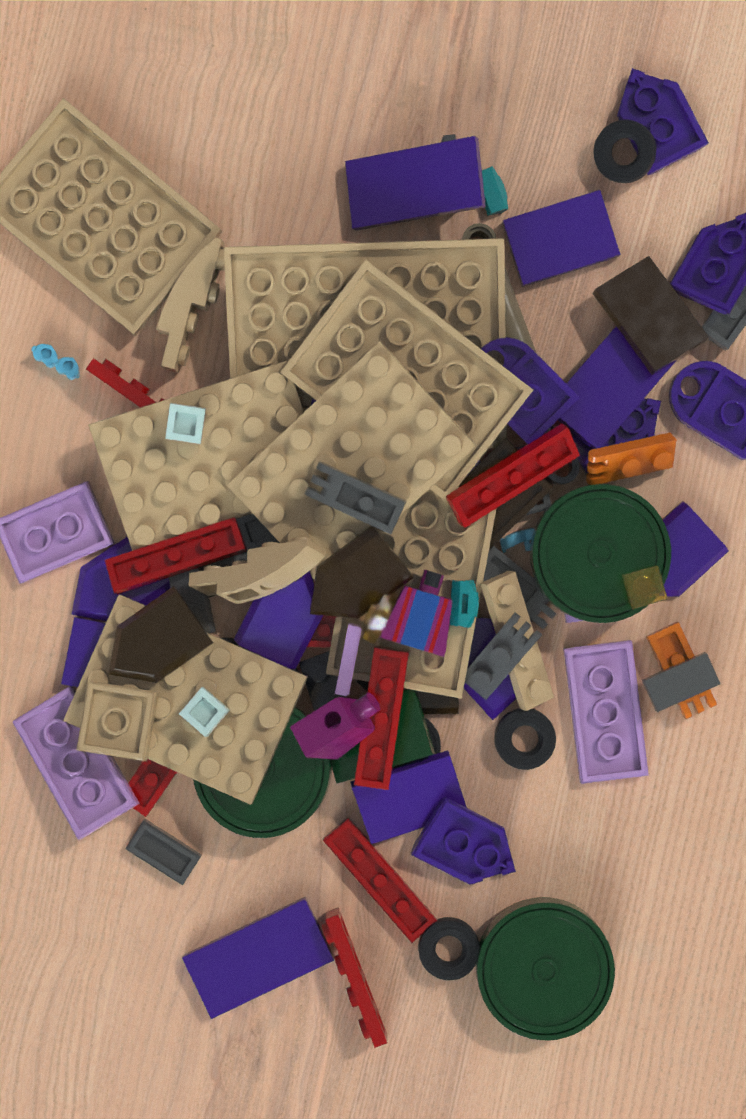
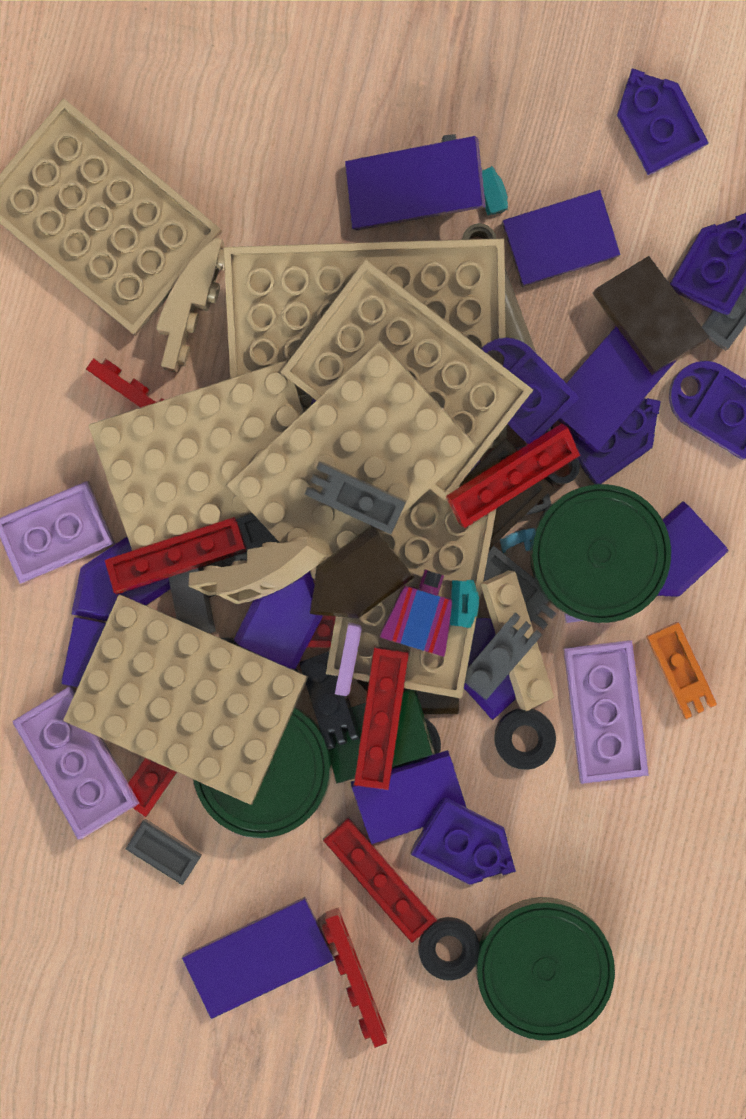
(64, 366): medium azure piece -> none
(117, 721): tan tile -> none
(157, 639): dark brown tile -> none
(185, 423): light aqua plate -> none
(204, 711): light aqua plate -> none
(336, 727): magenta torso -> none
(377, 618): clear yellow plate -> none
(605, 142): black tyre -> none
(631, 459): orange hinge -> none
(644, 587): clear yellow plate -> none
(681, 681): dark grey tile -> none

